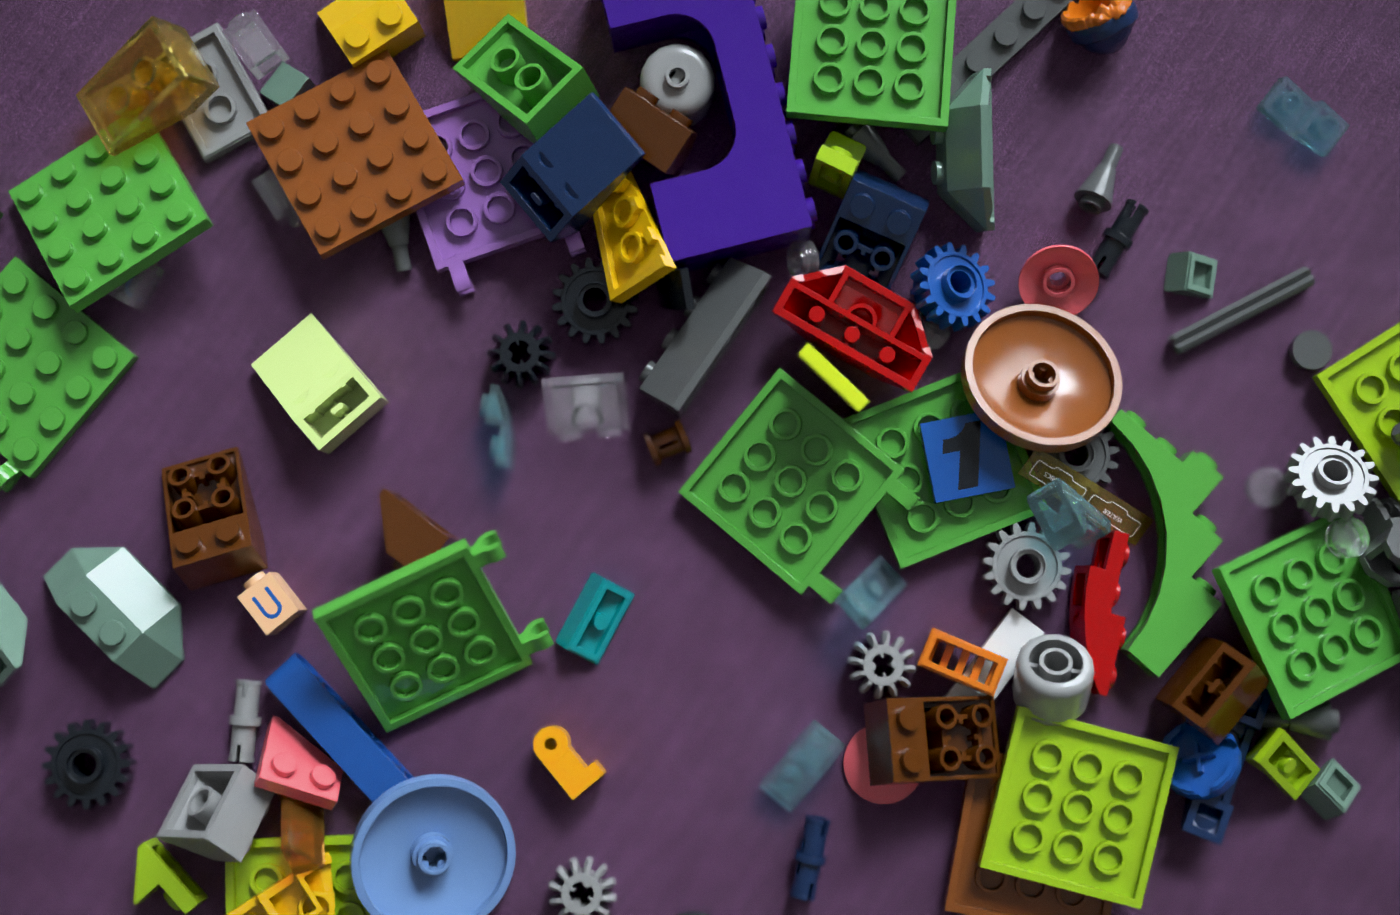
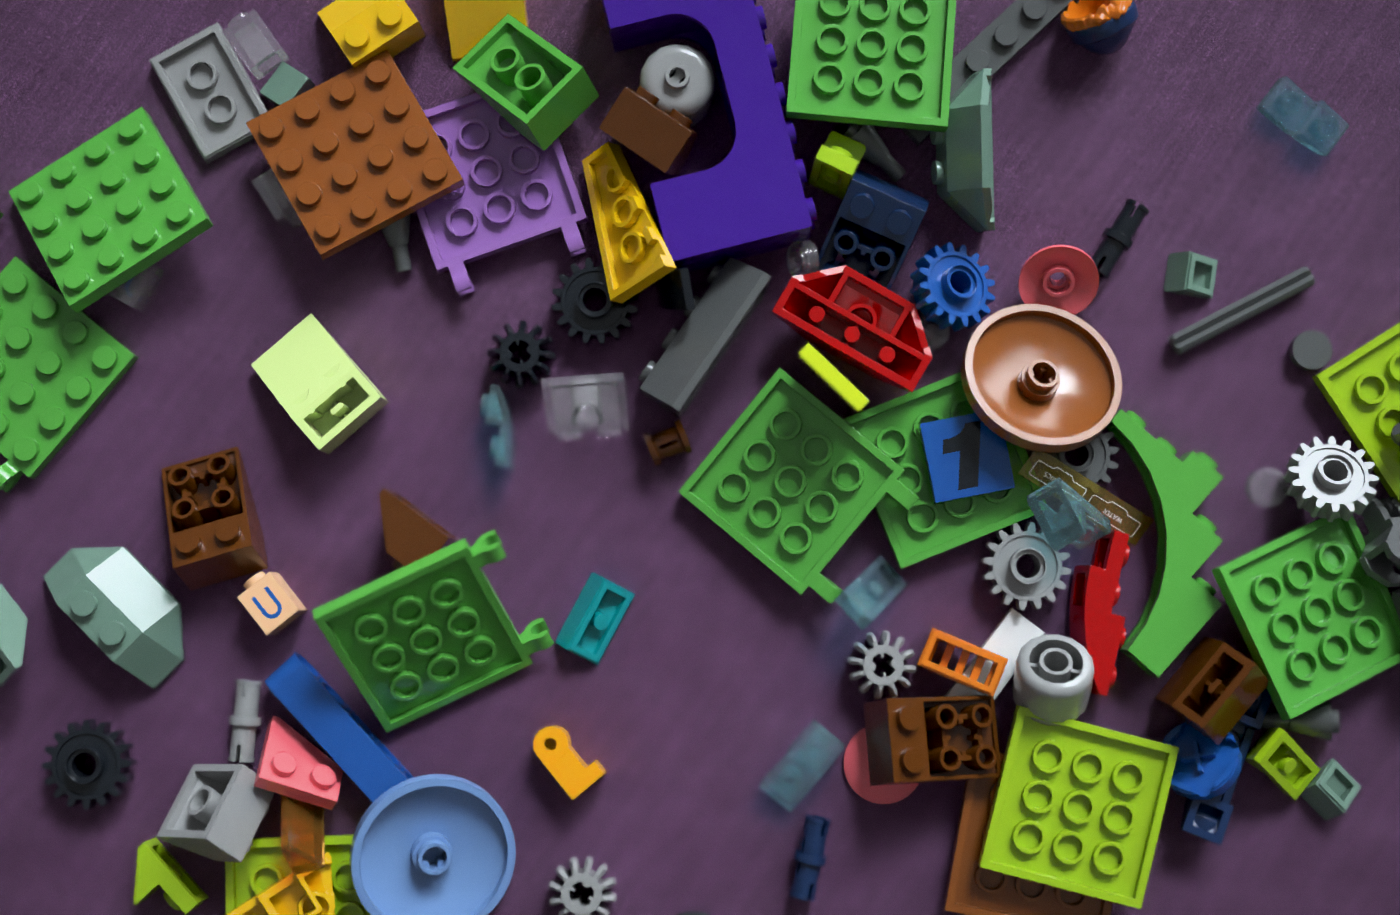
(147, 86): clear yellow slope -> none
(572, 169): dark blue slope -> none
(1097, 190): dark grey cone -> none
(1347, 538): clear tile -> none

